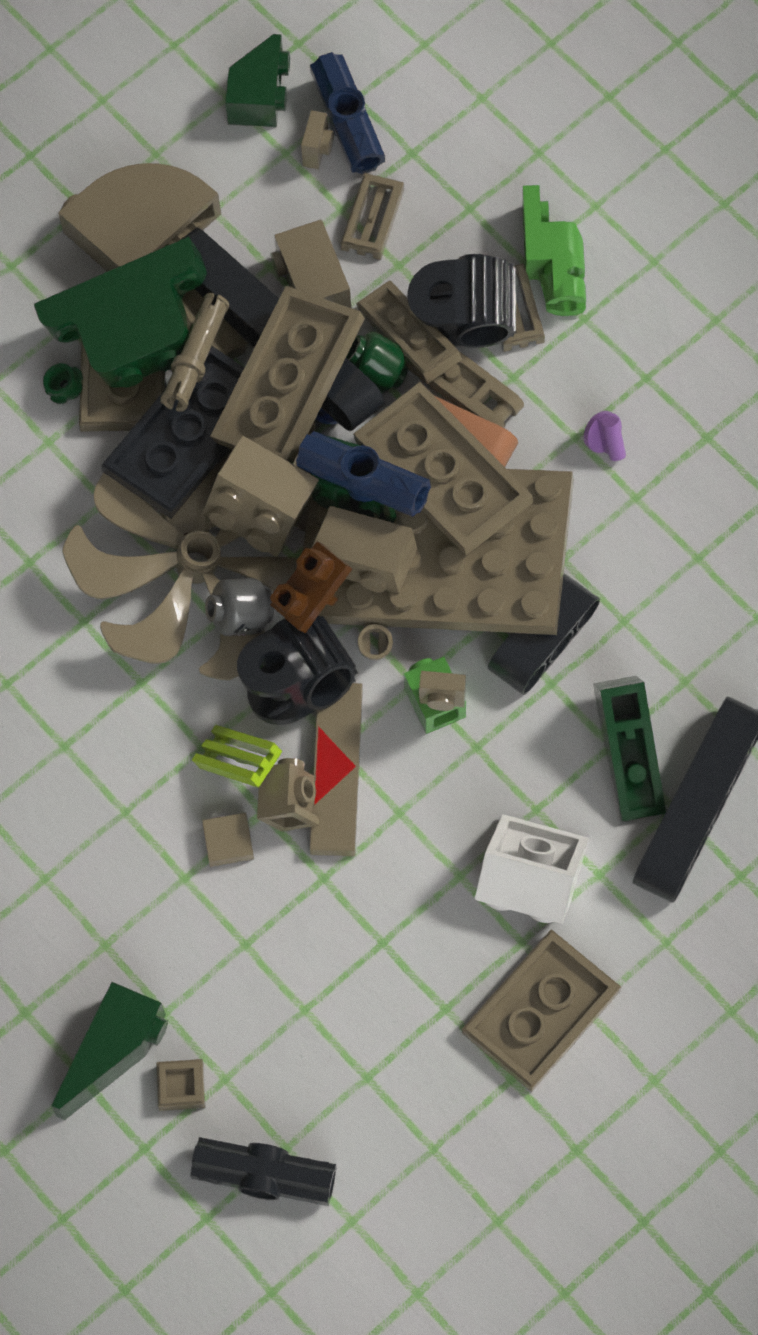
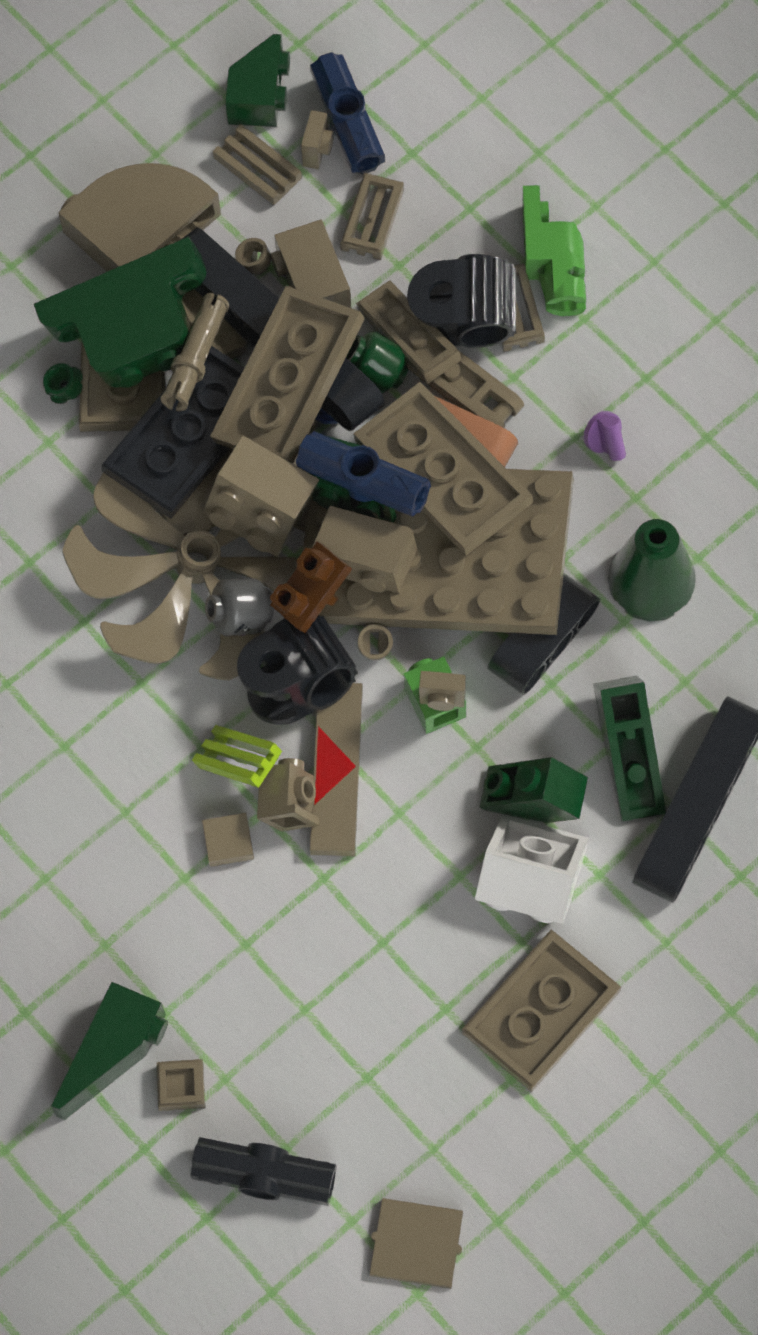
(233, 143): none -> dark tan tile
(247, 255): none -> dark tan hinge
(416, 1243): none -> dark tan piece
(534, 790): none -> dark green slope
(652, 573): none -> dark green cone

